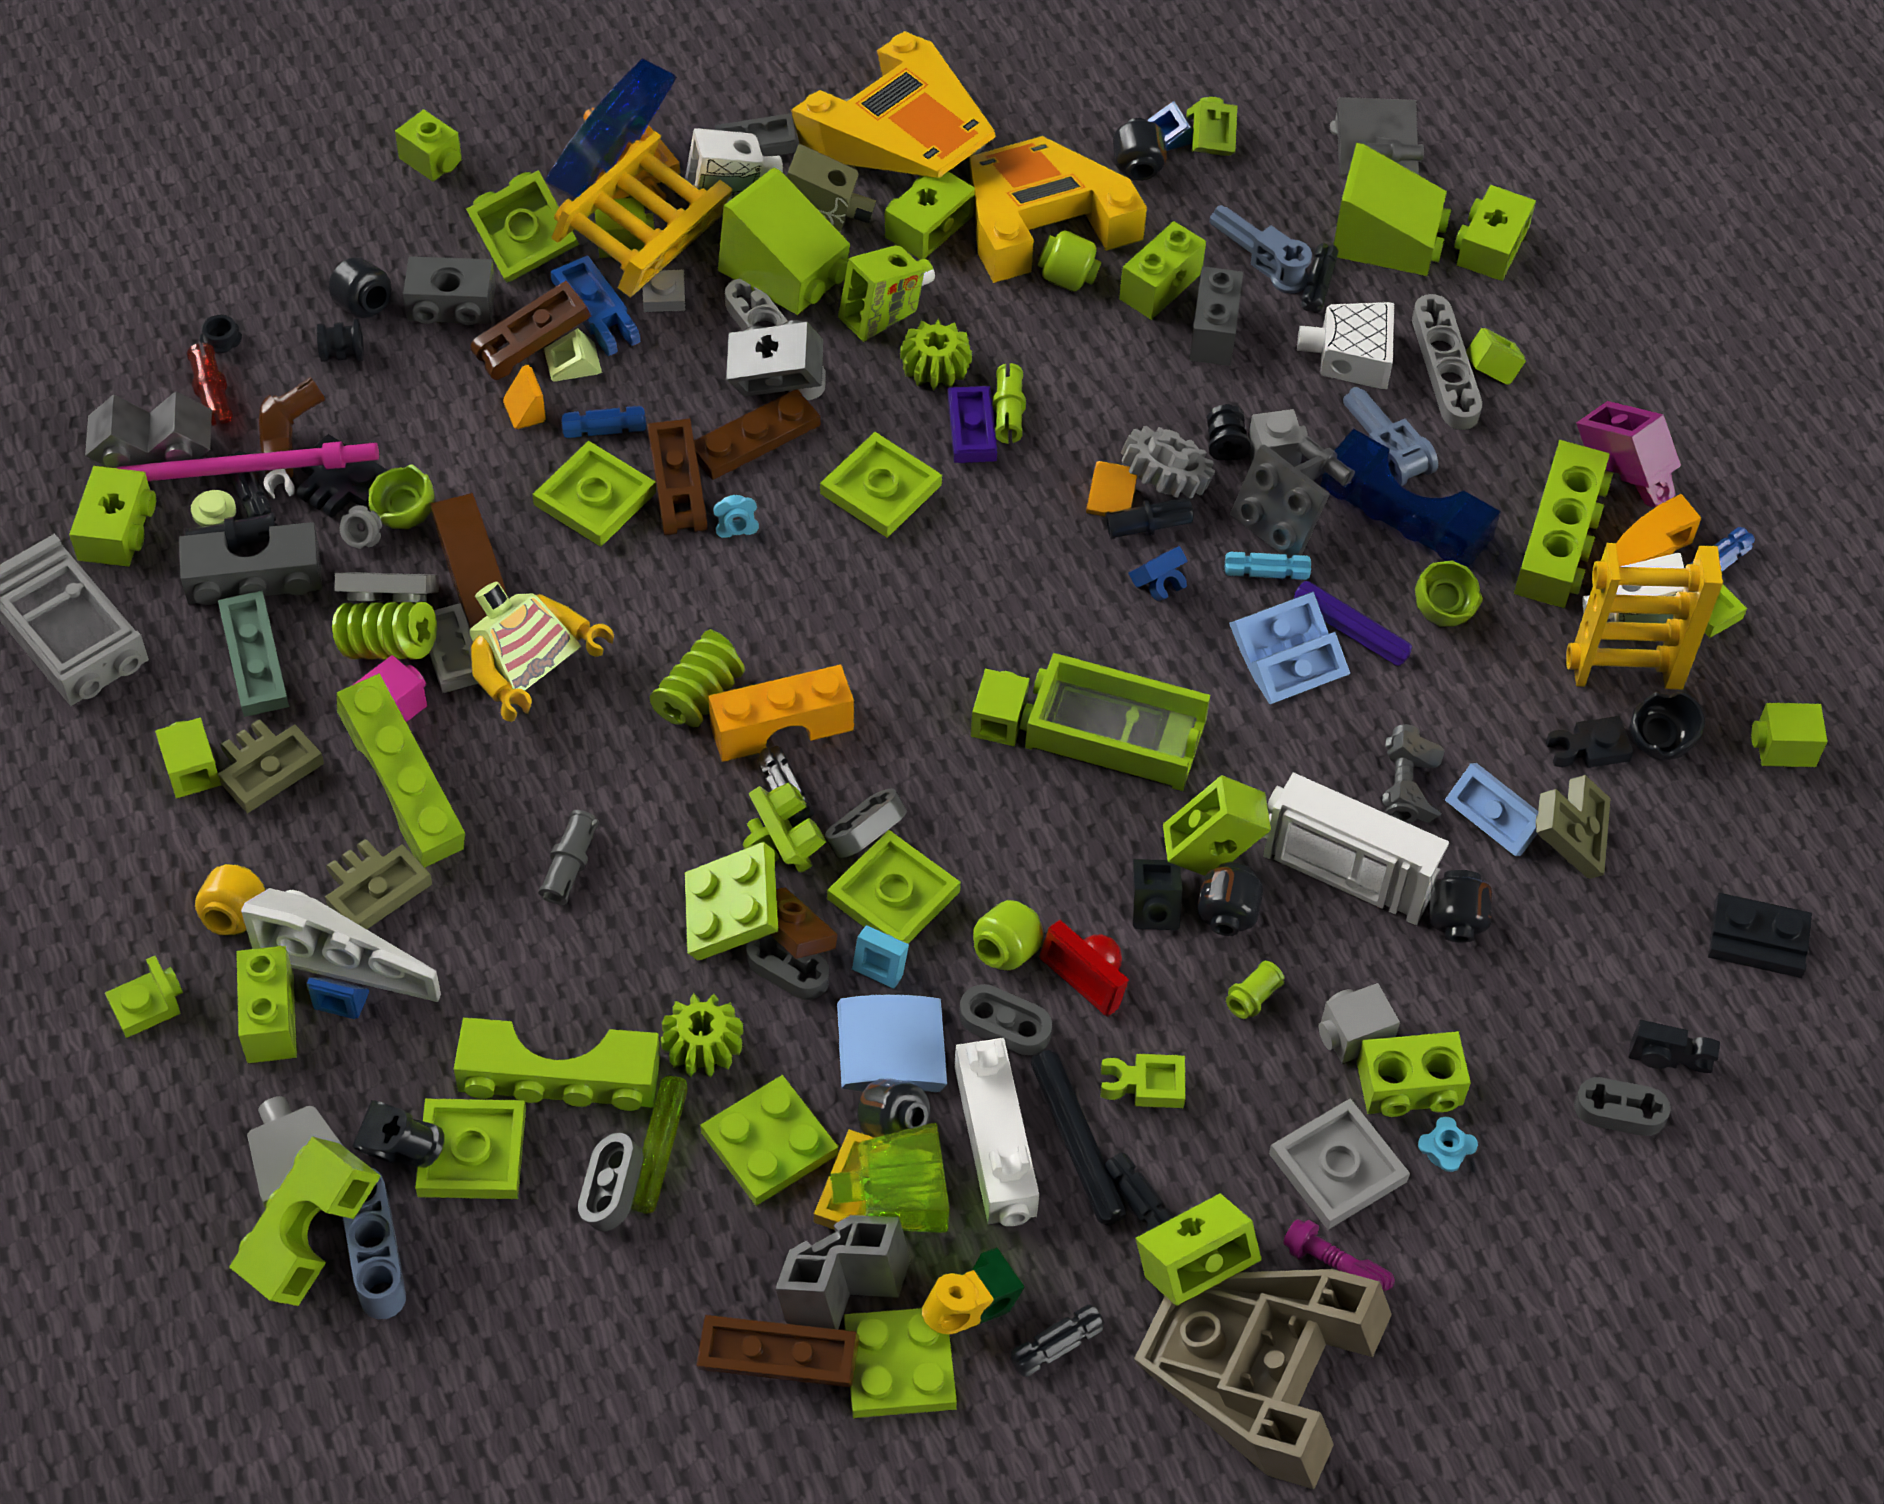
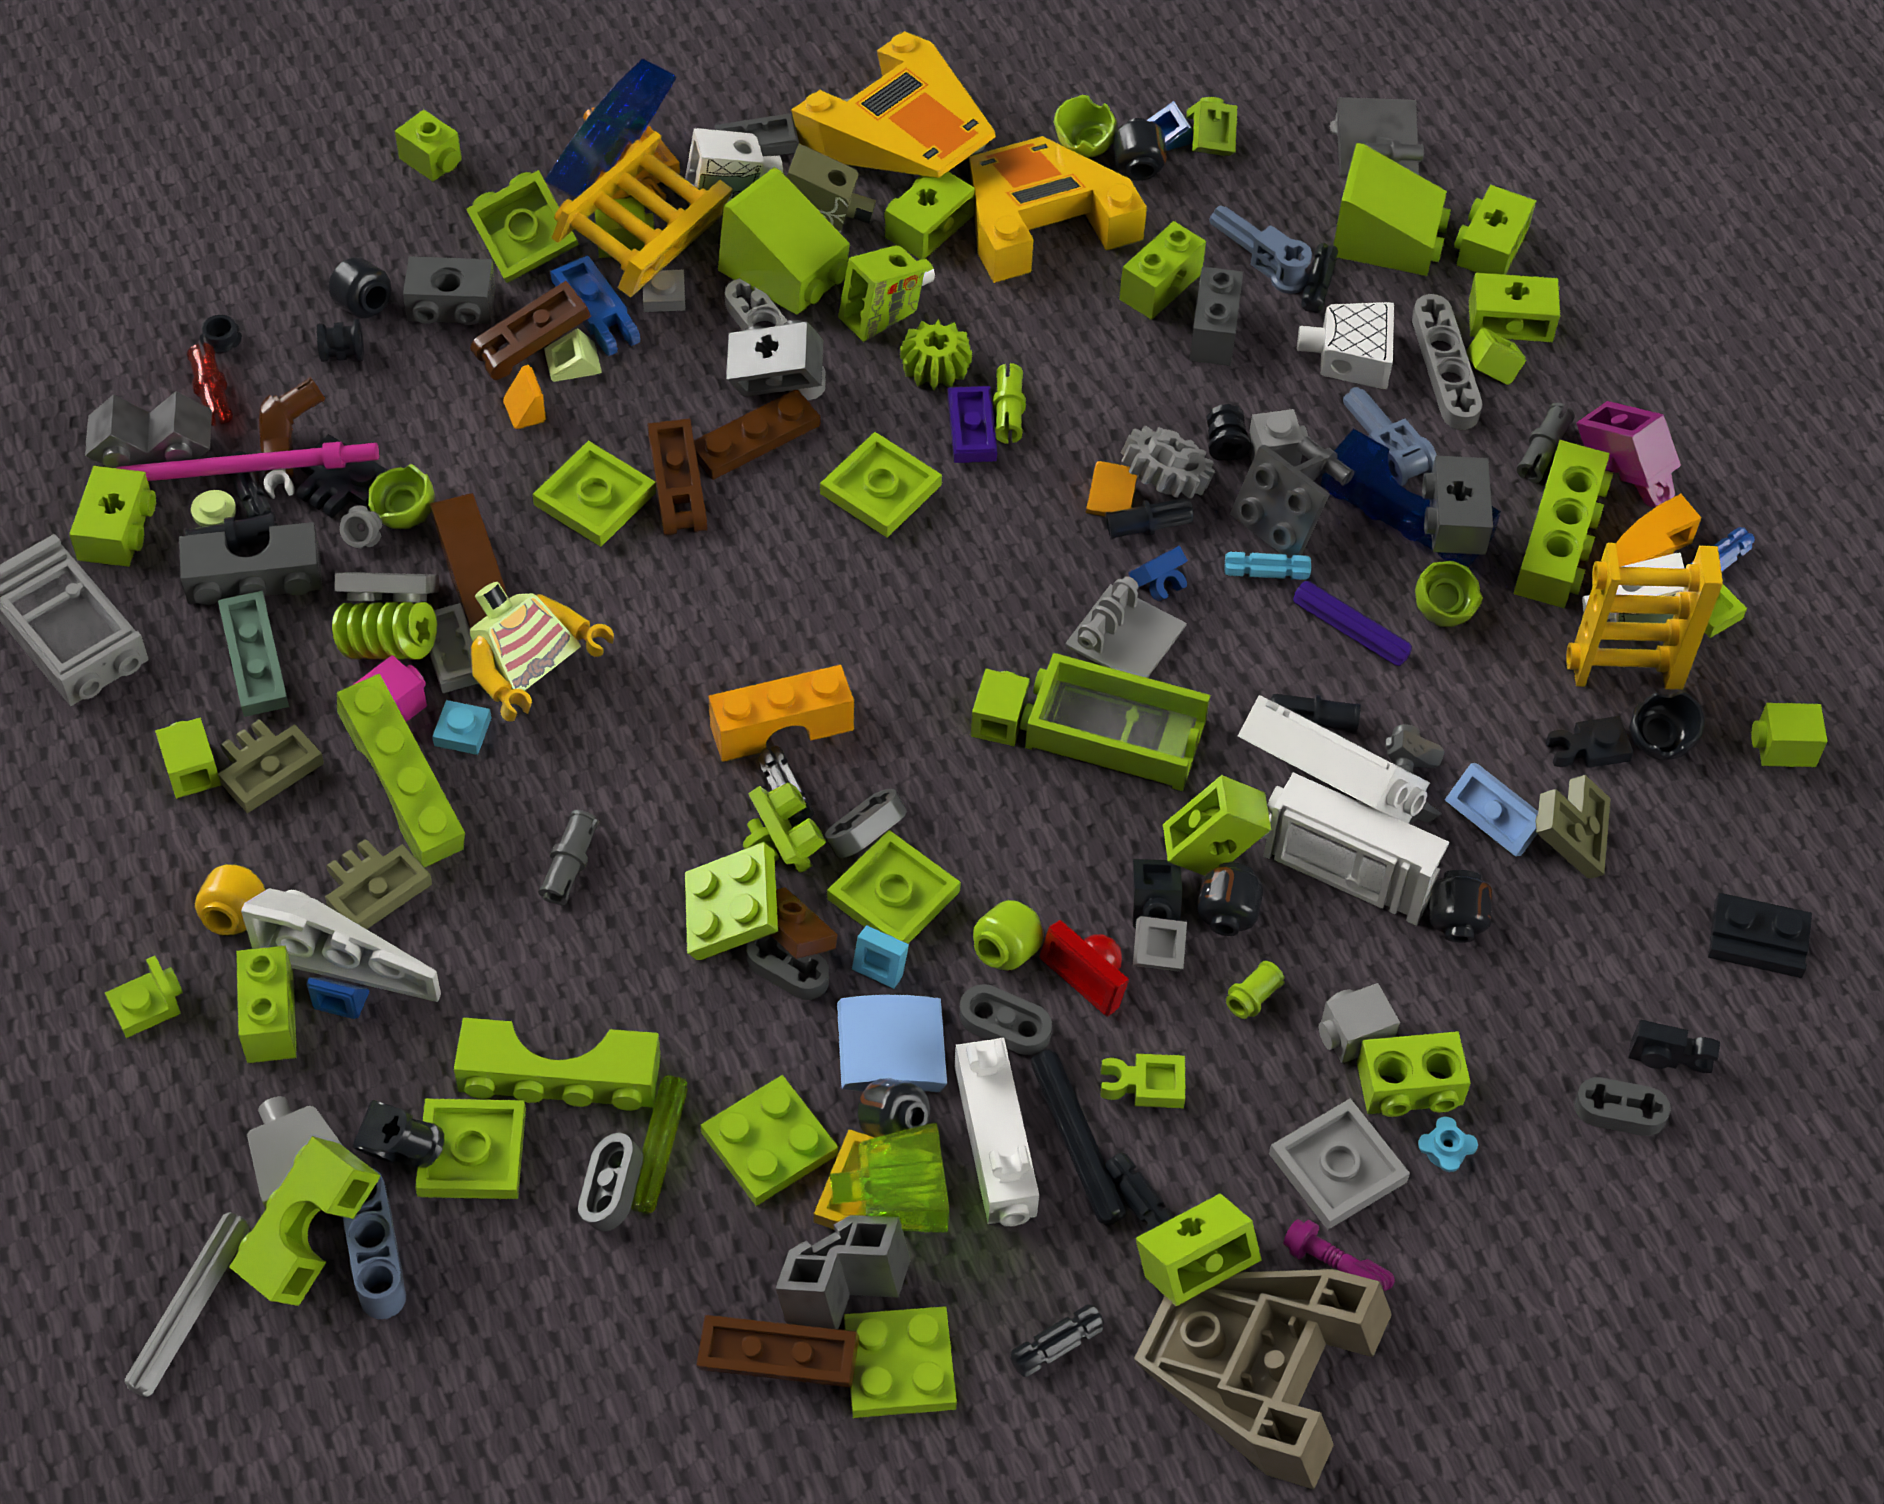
(186, 1305): none -> light grey axle
(461, 727): none -> medium azure plate
(603, 422): blue axle -> none
(701, 673): lime piece -> none
(704, 1051): lime gear -> none
(733, 507): medium azure plate -> none
(972, 1298): leg -> none
(1069, 261): lime head -> none
(1085, 126): none -> lime hair
(1125, 631): none -> light grey hinge
(1159, 943): none -> light grey plate
(1289, 648): light blue slope -> none
(1322, 712): none -> black axle
(1334, 760): none -> white door
(1459, 505): none -> dark grey brick
(1515, 306): none -> lime brick
(1544, 442): none -> dark grey pin

